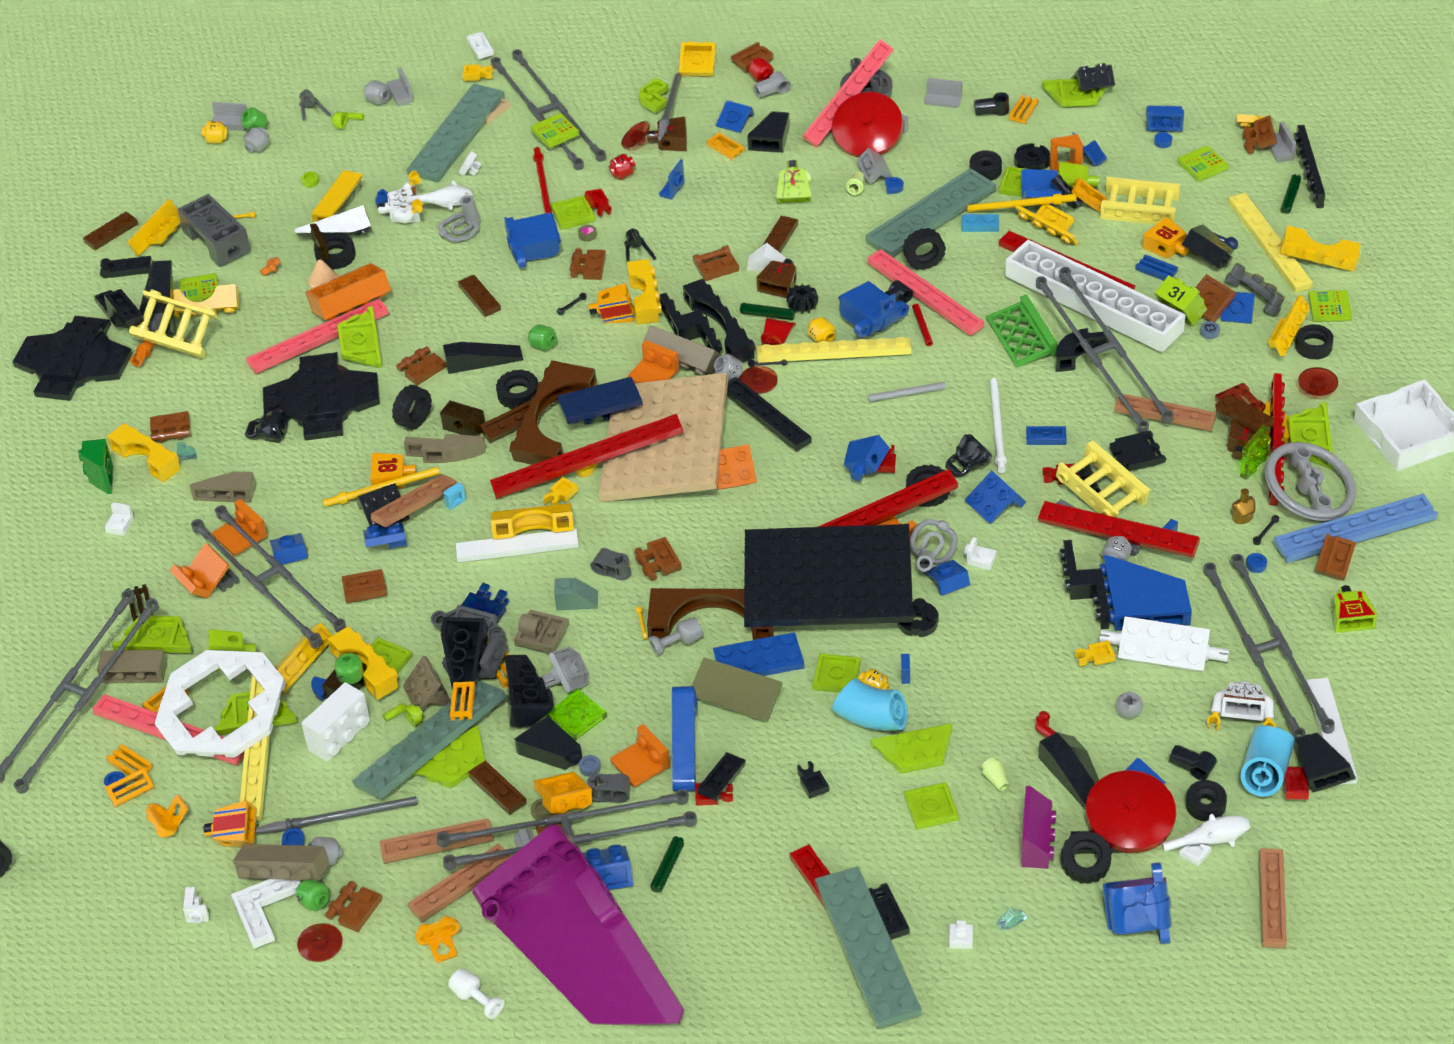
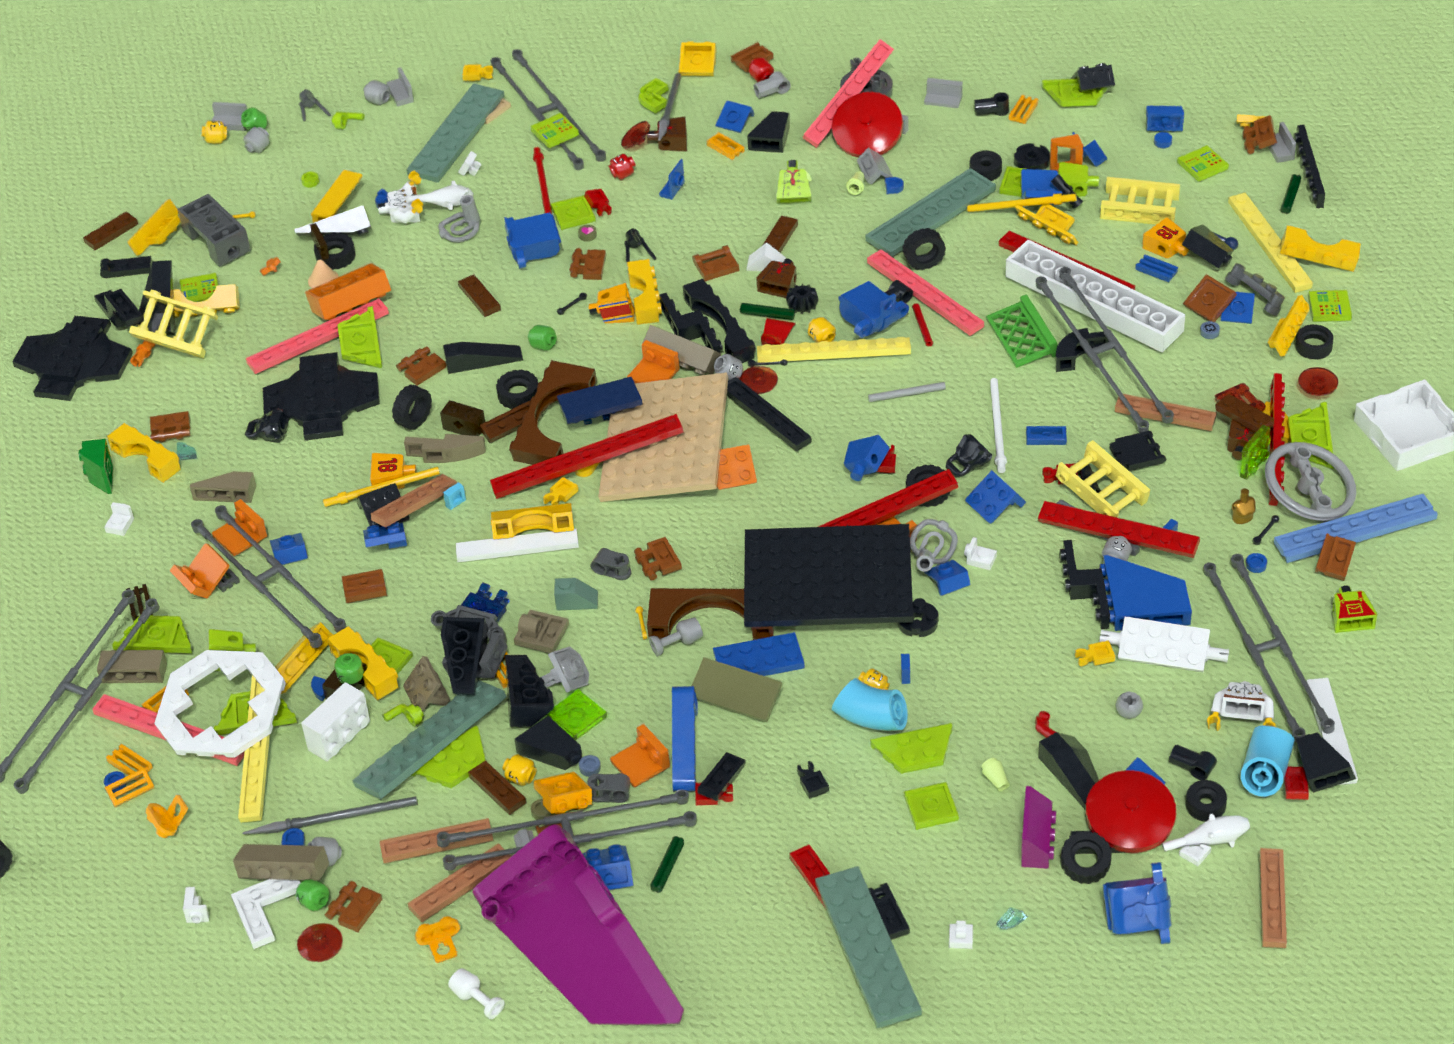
(233, 825): light orange torso -> none
(462, 713): light orange tile -> none
(480, 45): white plate -> none
(519, 770): none -> yellow head
(835, 672): lime tile -> none
(980, 222): dark azure plate -> none
(1088, 194): light orange tile -> none
(1182, 298): lime brick -> none

